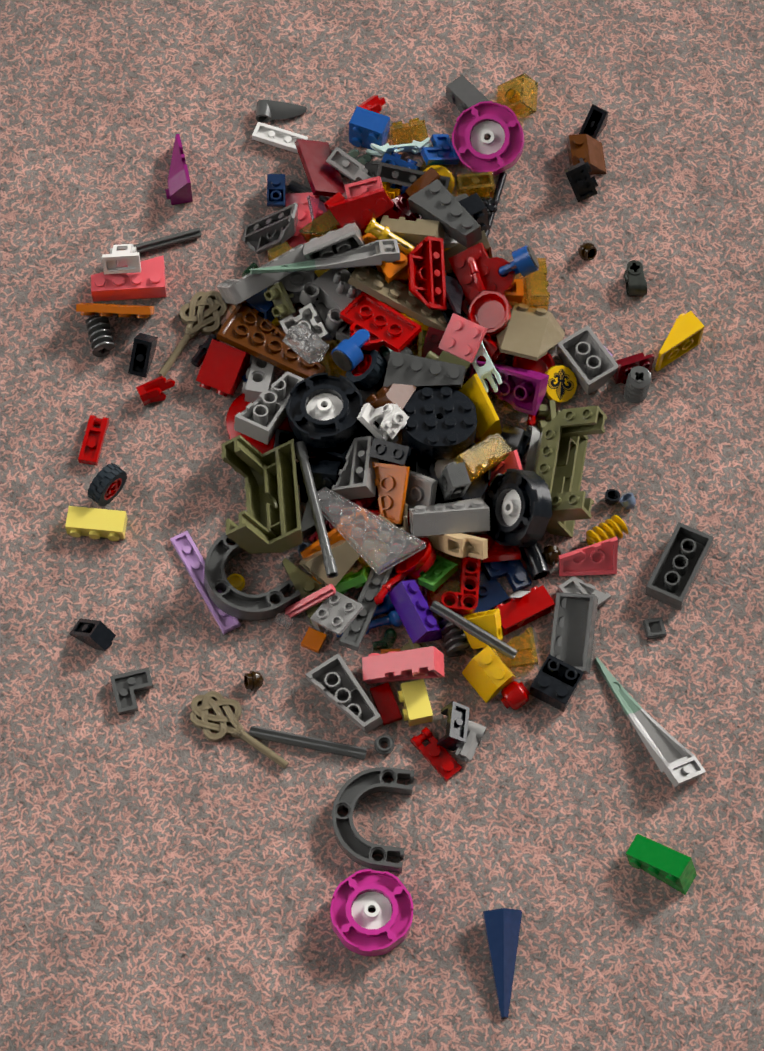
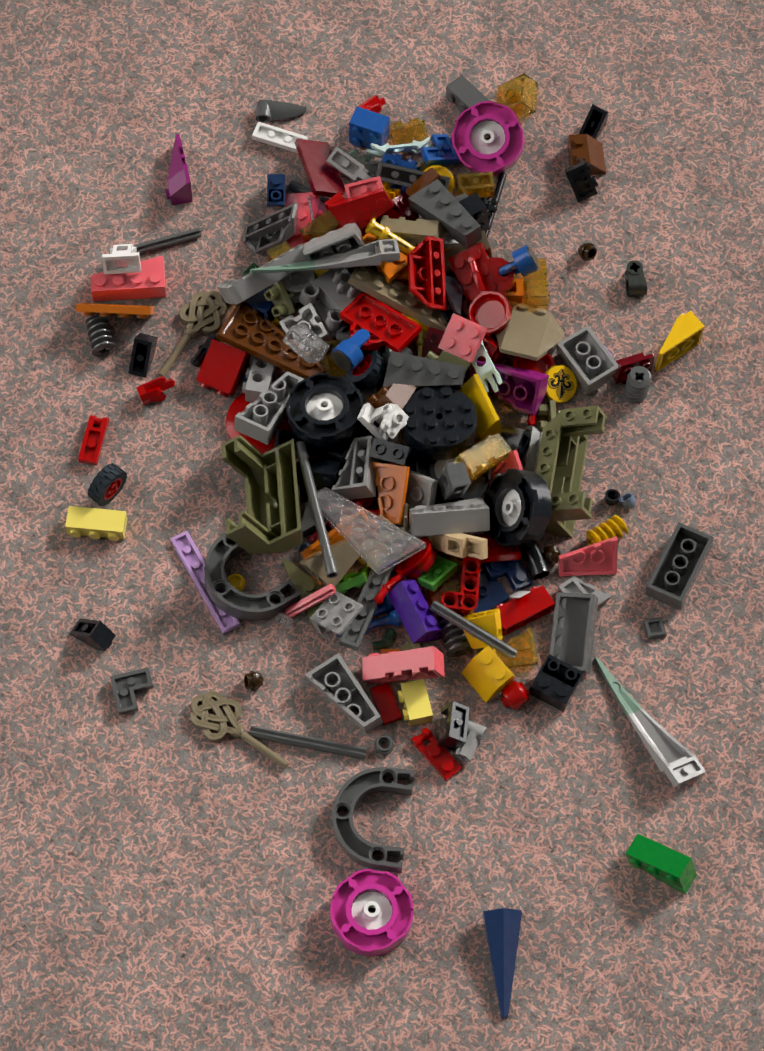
(313, 640): orange tile -> none

